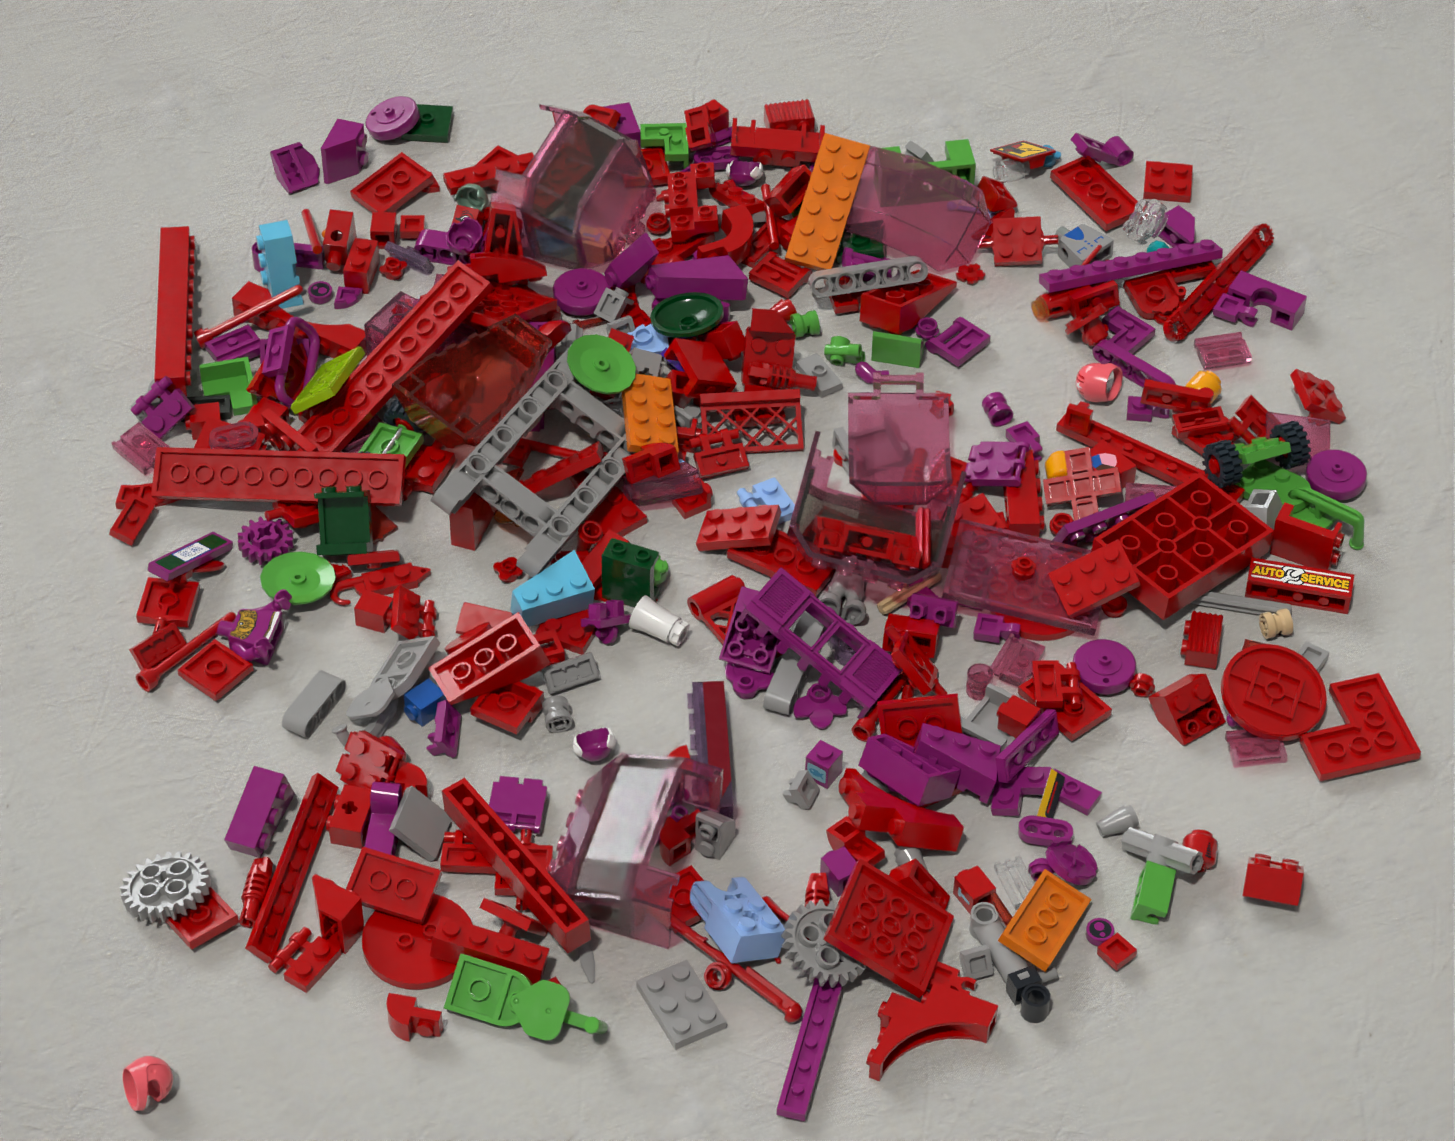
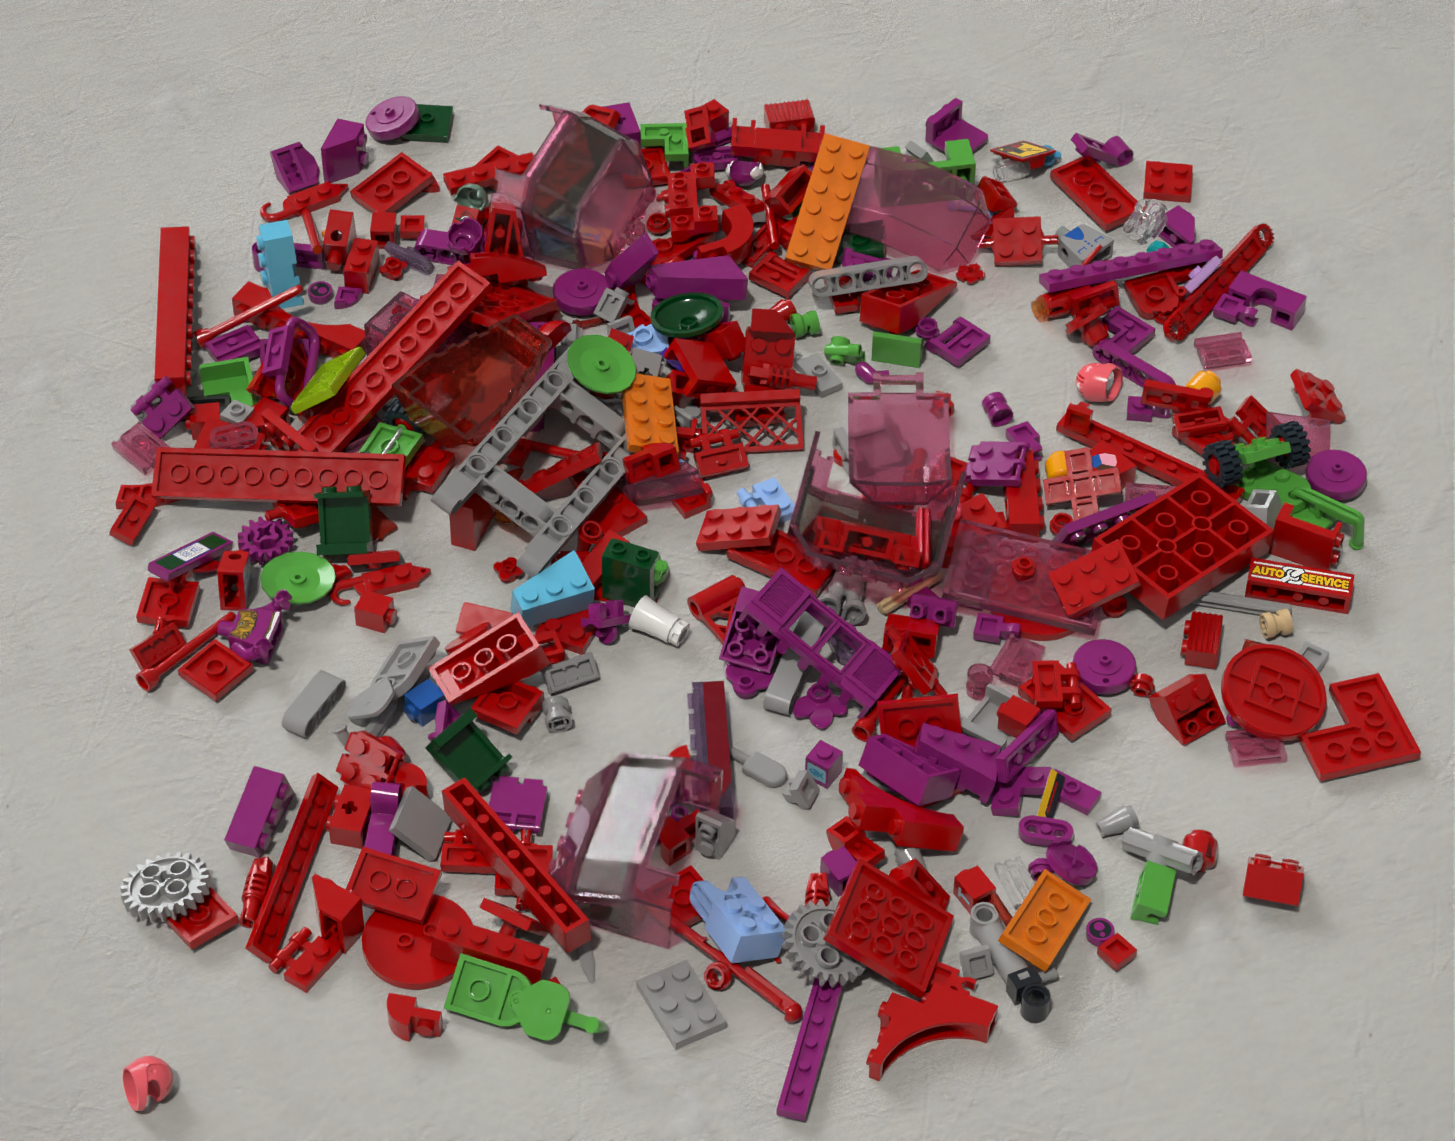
(233, 569): none -> red torso
(236, 412): none -> light grey bracket
(311, 198): none -> red plate
(408, 610): red plate -> none
(468, 753): none -> dark green panel
(594, 744): magenta hair -> none
(760, 768): none -> light grey piece
(949, 126): none -> magenta bracket
(1199, 274): none -> lavender plate

